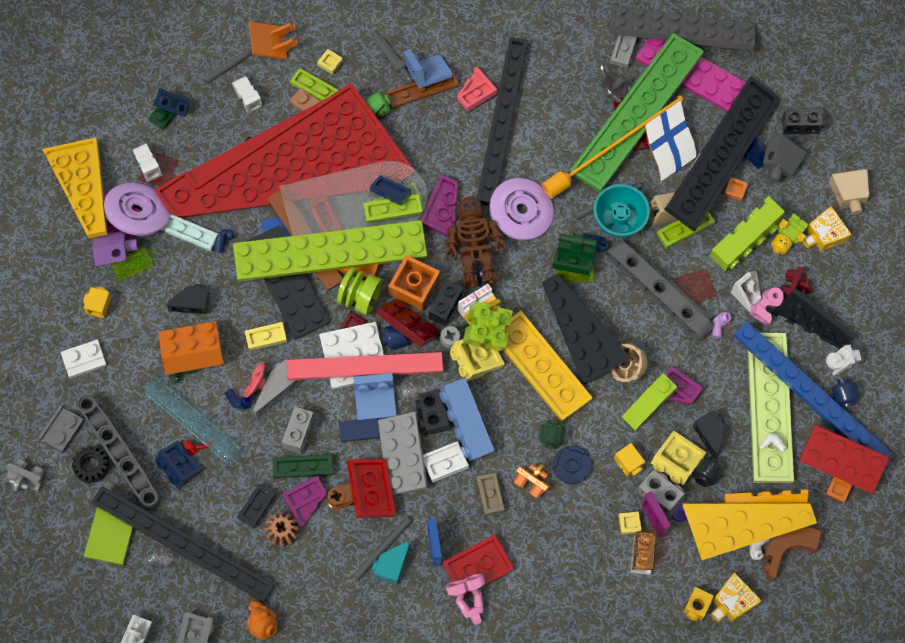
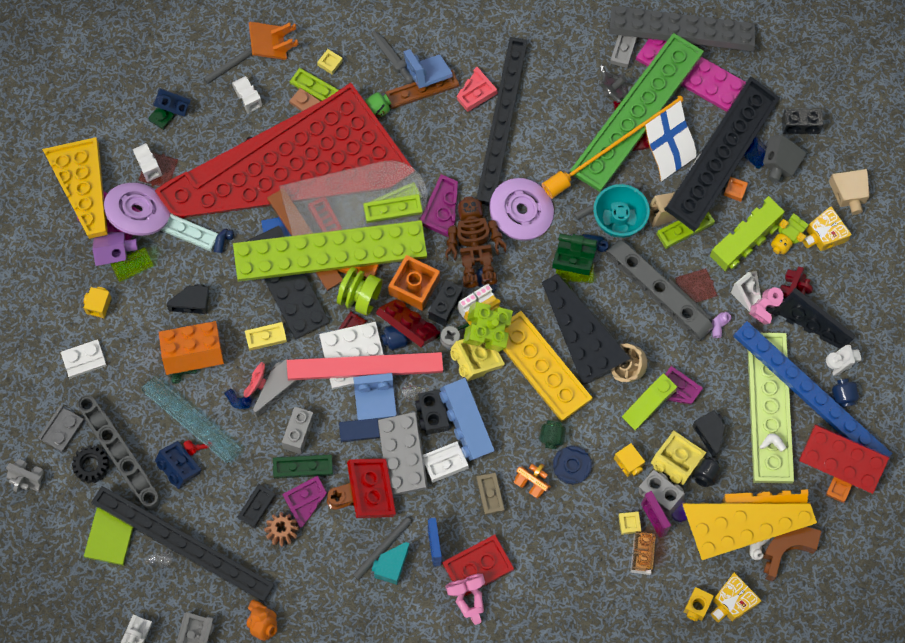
(390, 190): dark blue tile -> none

